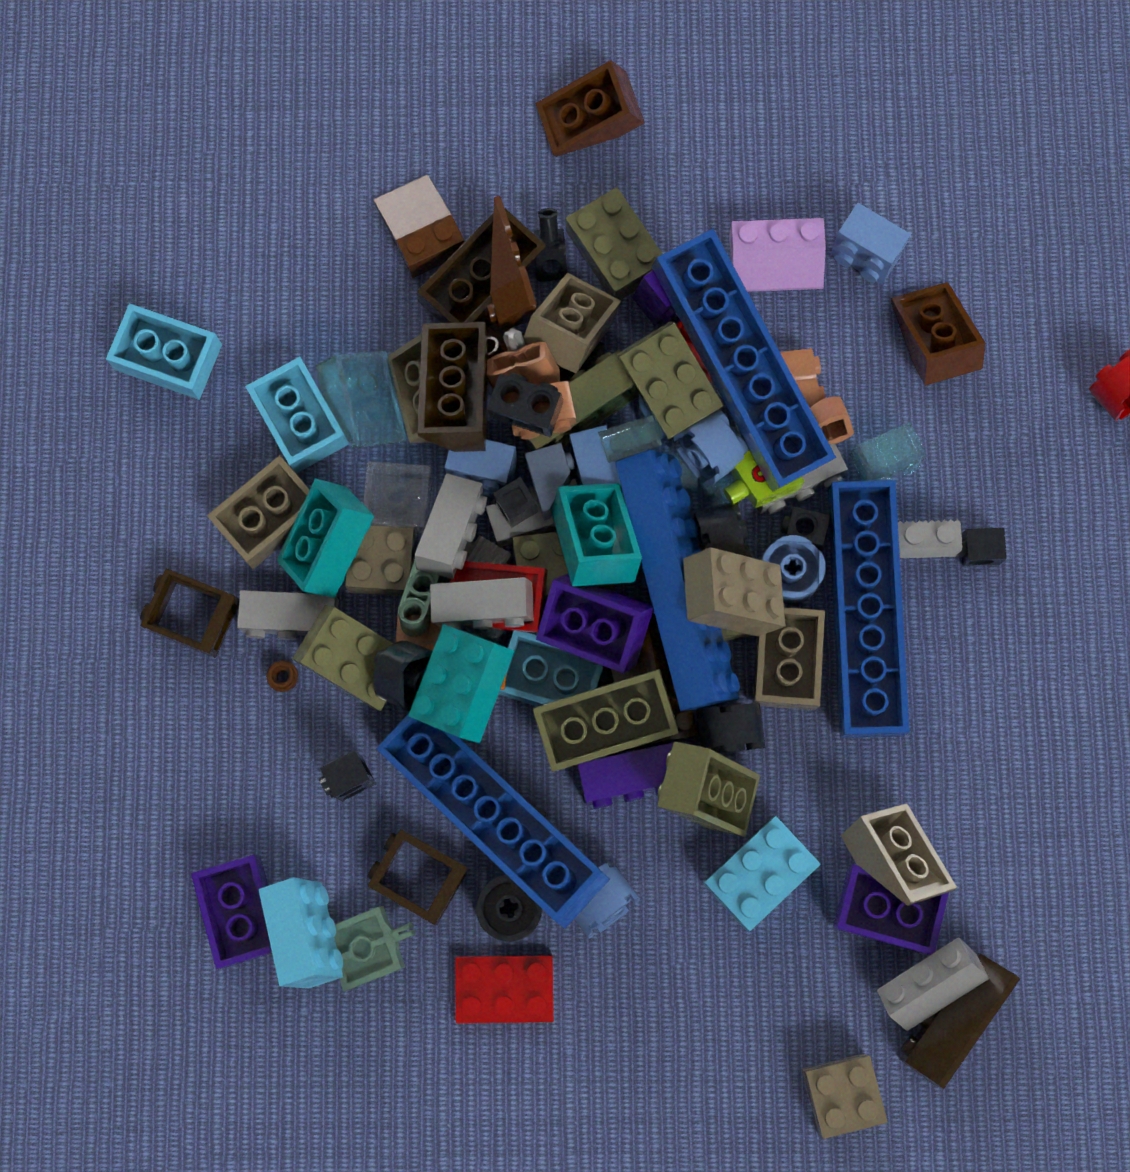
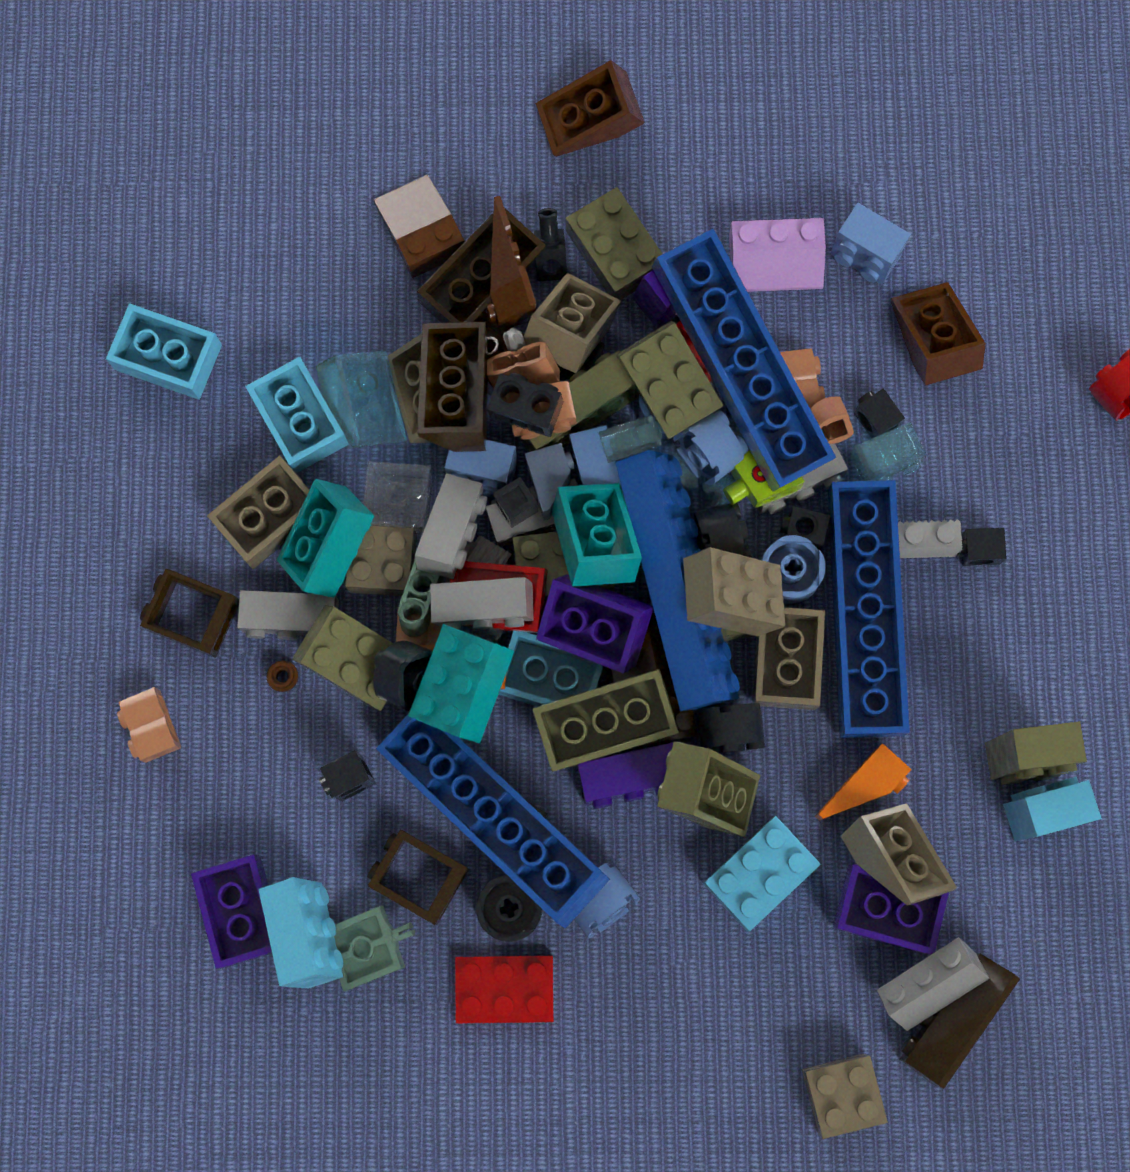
(148, 725): none -> nougat brick
(873, 779): none -> orange slope
(878, 413): none -> black brick
(1036, 753): none -> olive brick
(1051, 808): none -> medium azure brick

